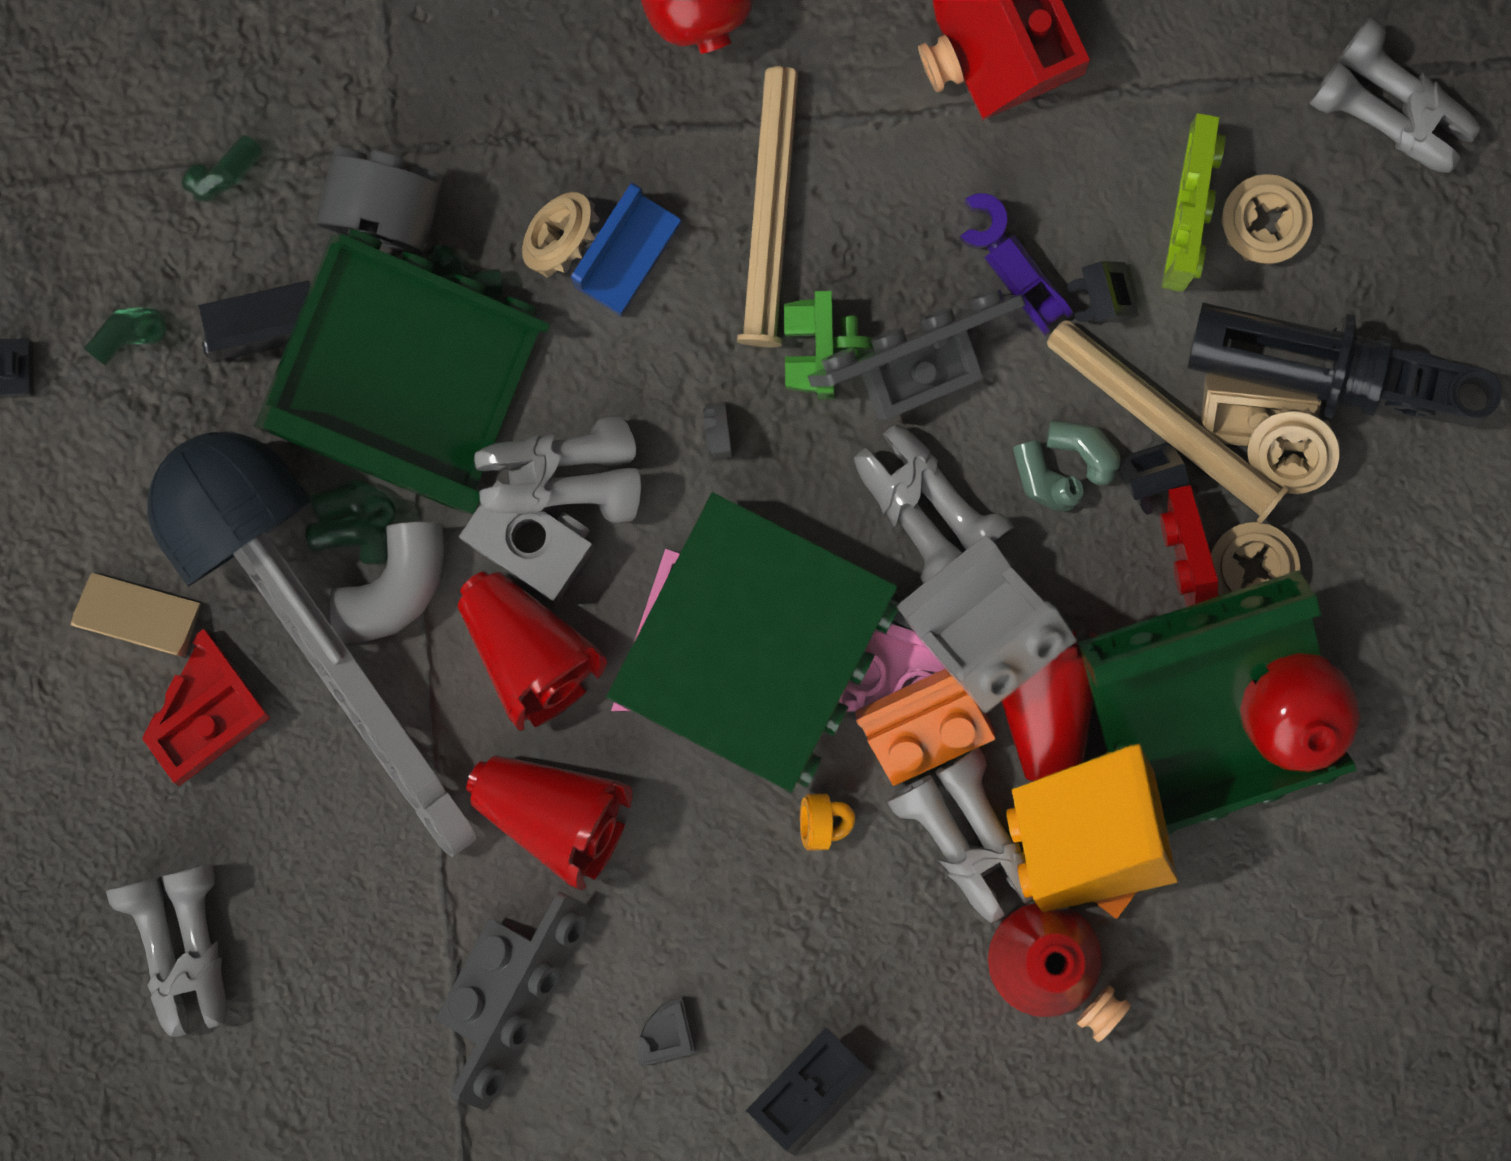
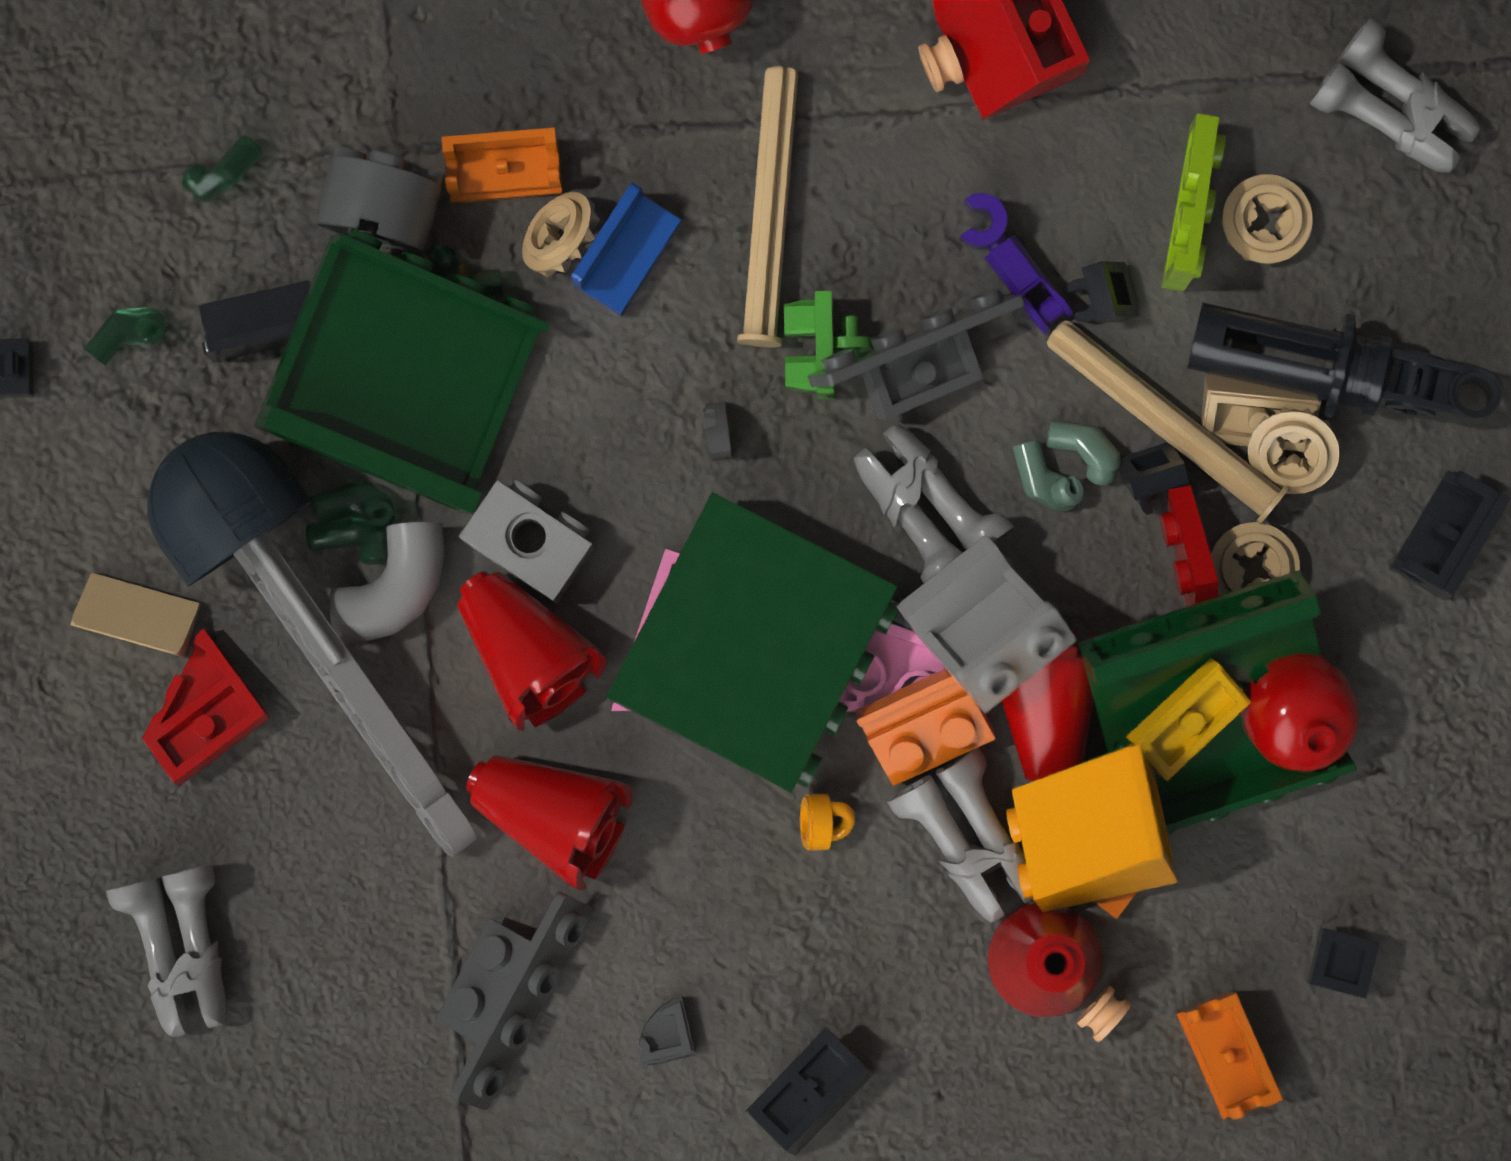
(502, 165): none -> orange hinge
(536, 459): light grey piece -> none
(1189, 719): none -> yellow plate
(1229, 1055): none -> orange hinge
(1343, 963): none -> black tile
(1449, 534): none -> black hinge

